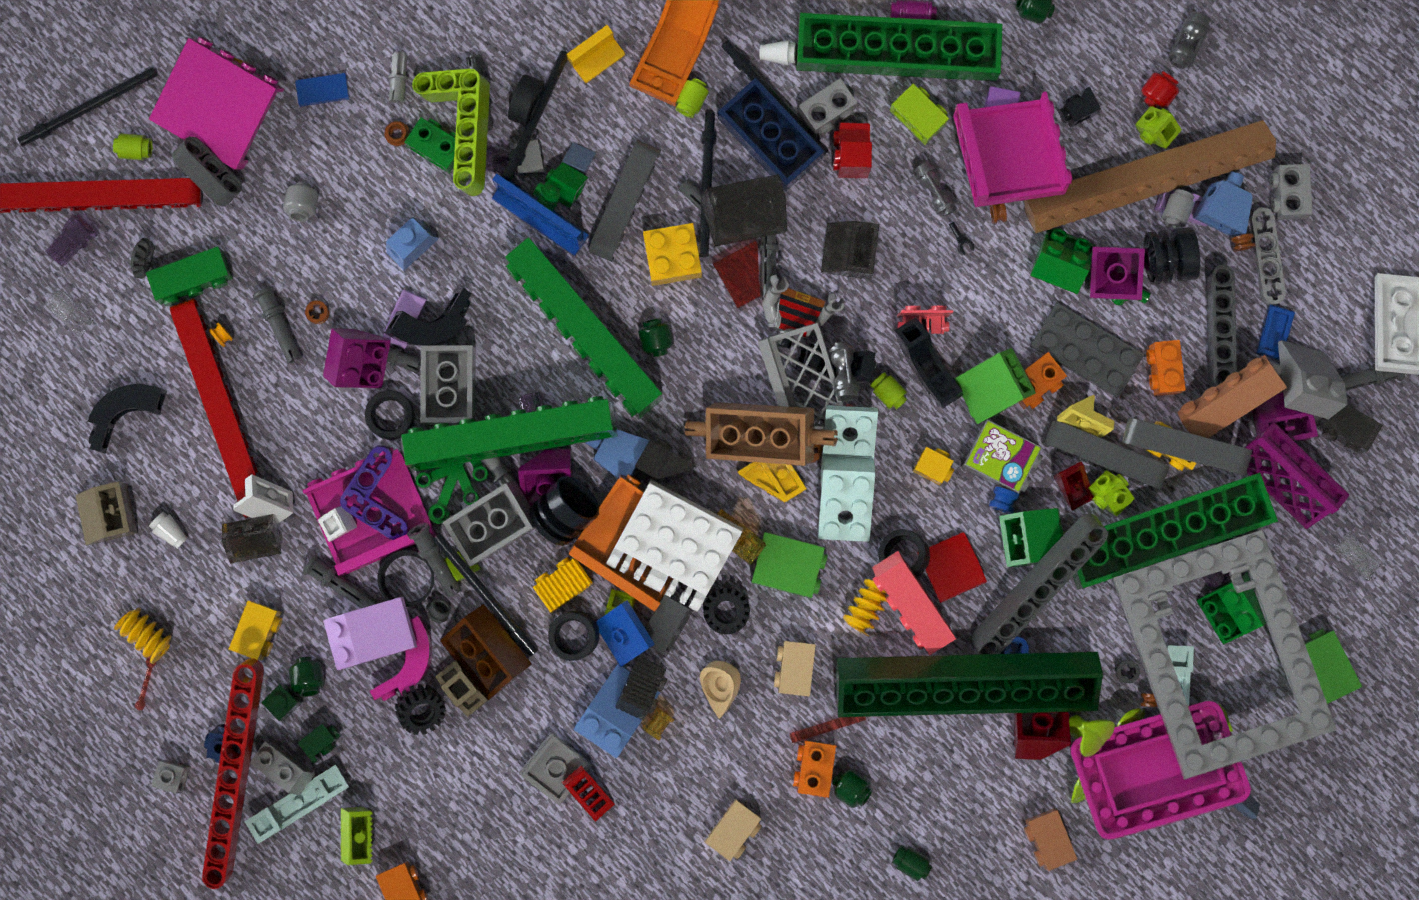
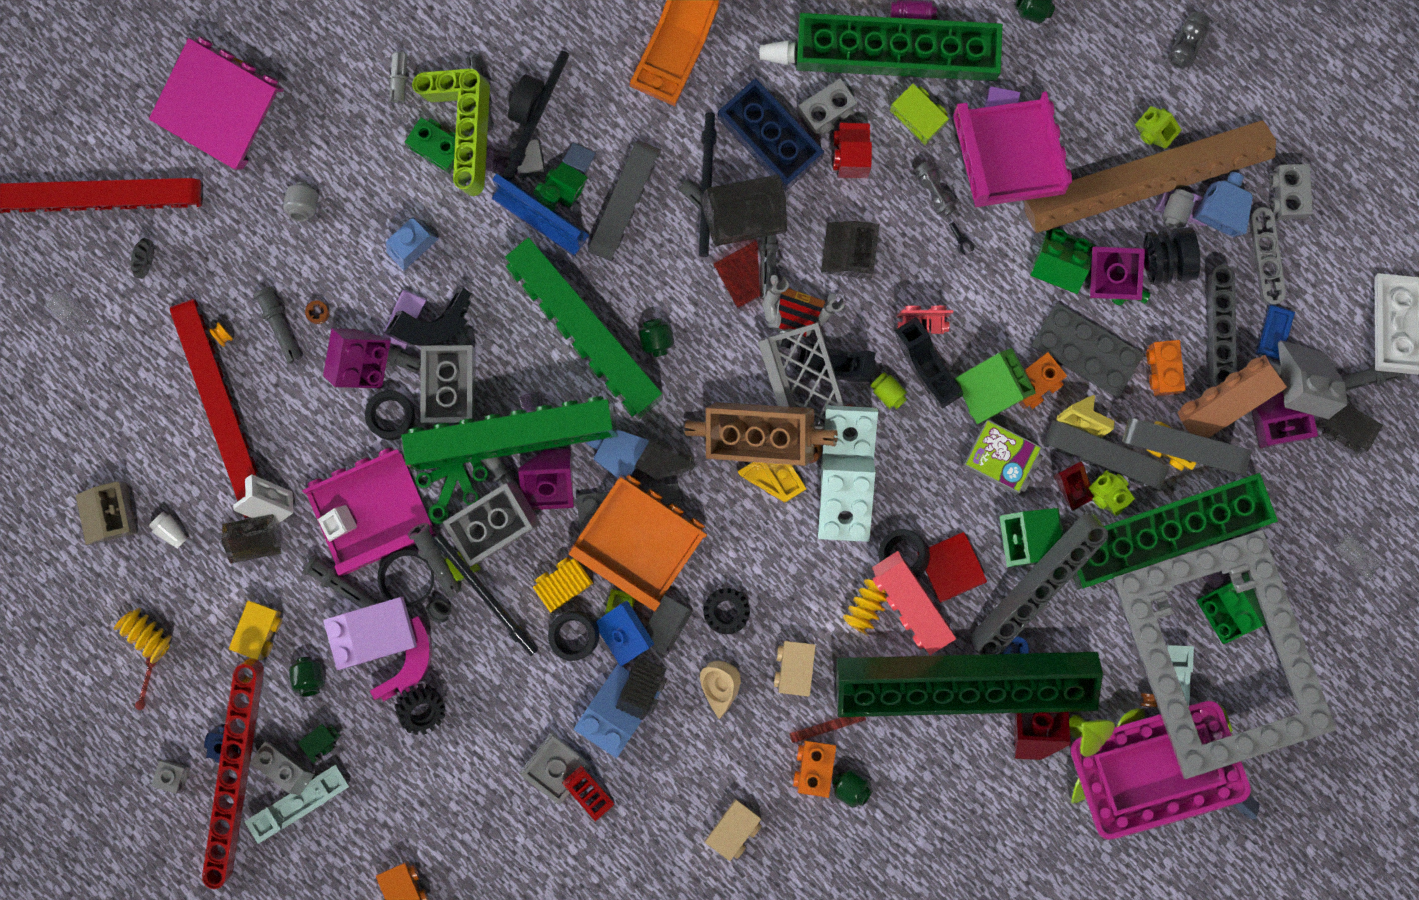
(43, 129): black bar -> none
(75, 236): clear purple piece -> none
(118, 403): black arch -> none
(132, 146): lime brick -> none
(189, 276): green brick -> none
(207, 171): dark grey beam -> none
(282, 702): dark green brick -> none
(322, 89): blue tile -> none
(356, 835): lime brick -> none
(364, 492): dark purple beam -> none
(393, 126): dark orange plate -> none
(461, 688): dark tan brick -> none
(485, 651): reddish brown slope -> none
(564, 511): black wheel -> none
(595, 54): yellow panel -> none
(657, 723): clear yellow bush -> none
(672, 254): yellow piece -> none
(677, 542): white hinge -> none
(691, 98): lime brick -> none
(742, 62): black bar -> none
(748, 544): clear yellow hinge -> none
(789, 565): bright green brick -> none
(845, 383): flat silver piece -> none
(912, 863): dark green brick -> none
(934, 465): yellow brick -> none
(998, 212): dark orange bush -> none
(1004, 500): blue wheel -> none
(1050, 840): nougat brick -> none
(1079, 108): black brick -> none
(1131, 664): dark grey bush -> none
(1160, 90): red head -> none
(1243, 242): dark orange bush -> none
(1298, 468): magenta fence -> none
(1331, 665): bright green brick -> none

